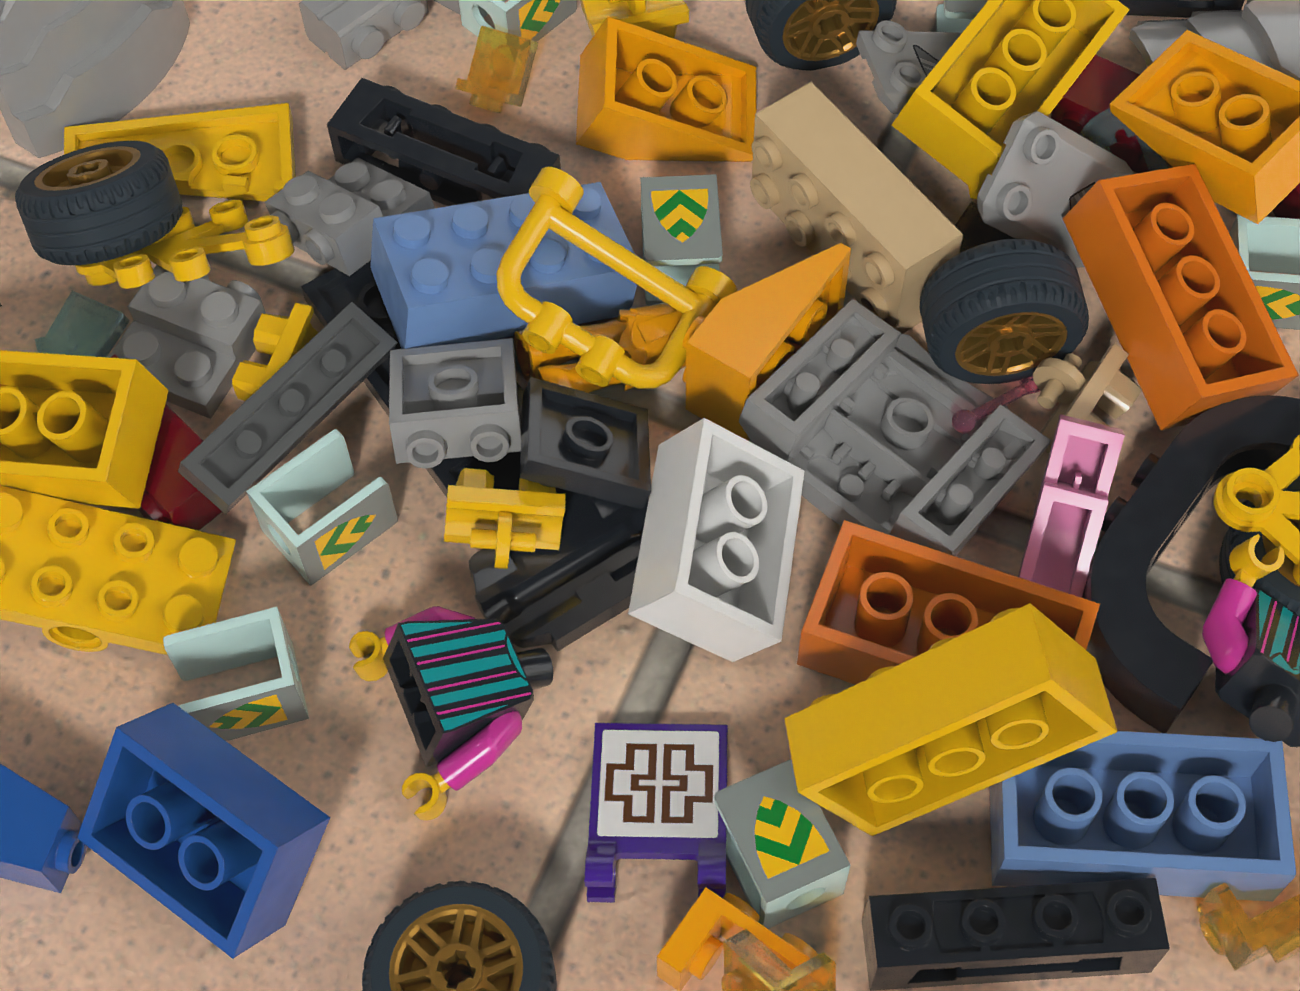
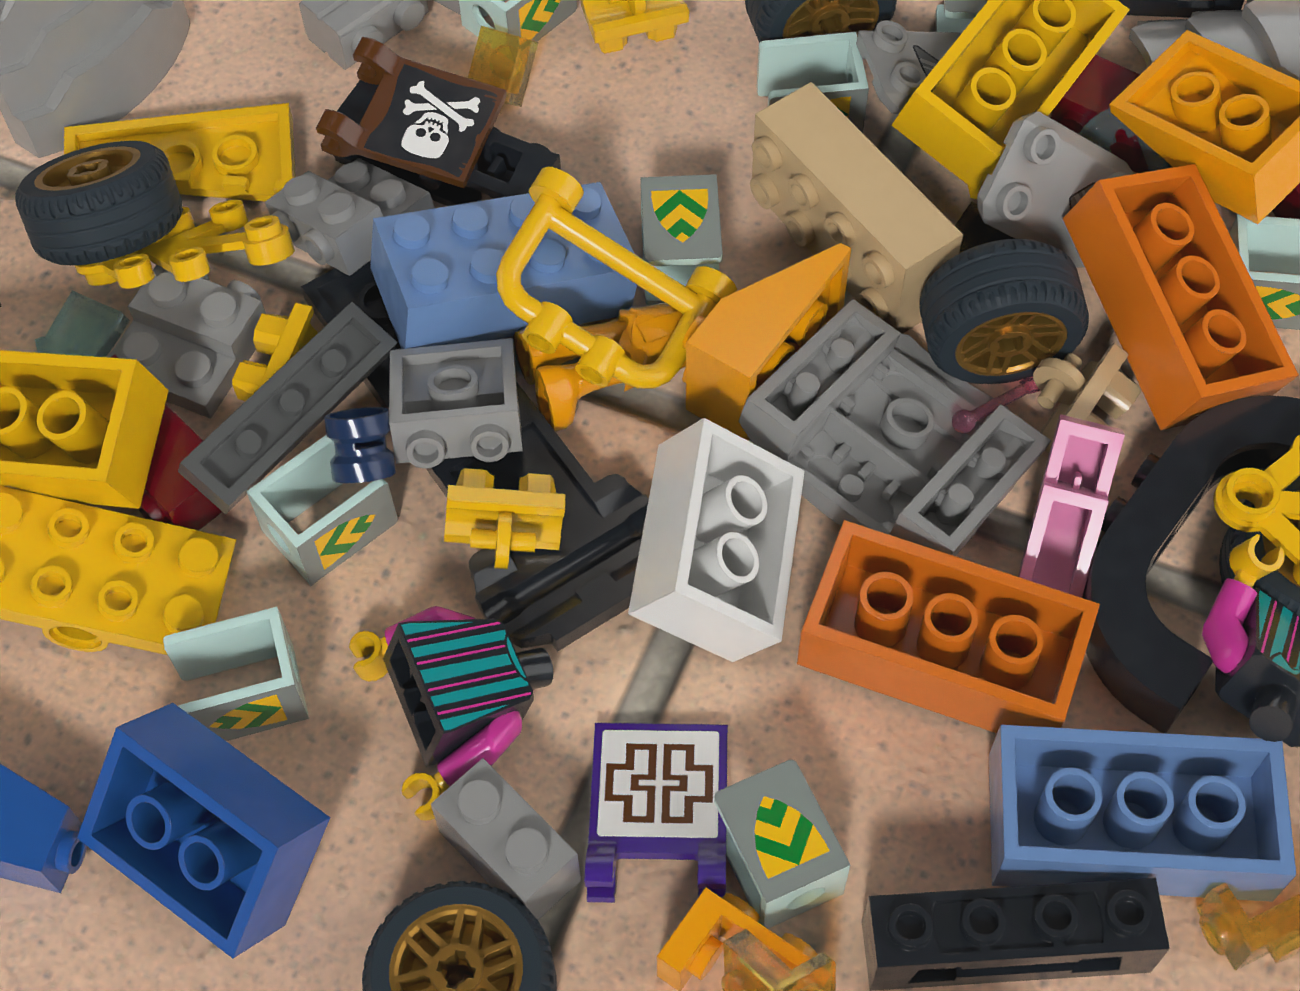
(360, 445): none -> dark blue wheel
(416, 118): none -> flag
(506, 839): none -> light grey brick
(585, 444): black plate -> none
(663, 98): light orange slope -> none
(826, 61): none -> light aqua piece
(949, 722): yellow brick -> none

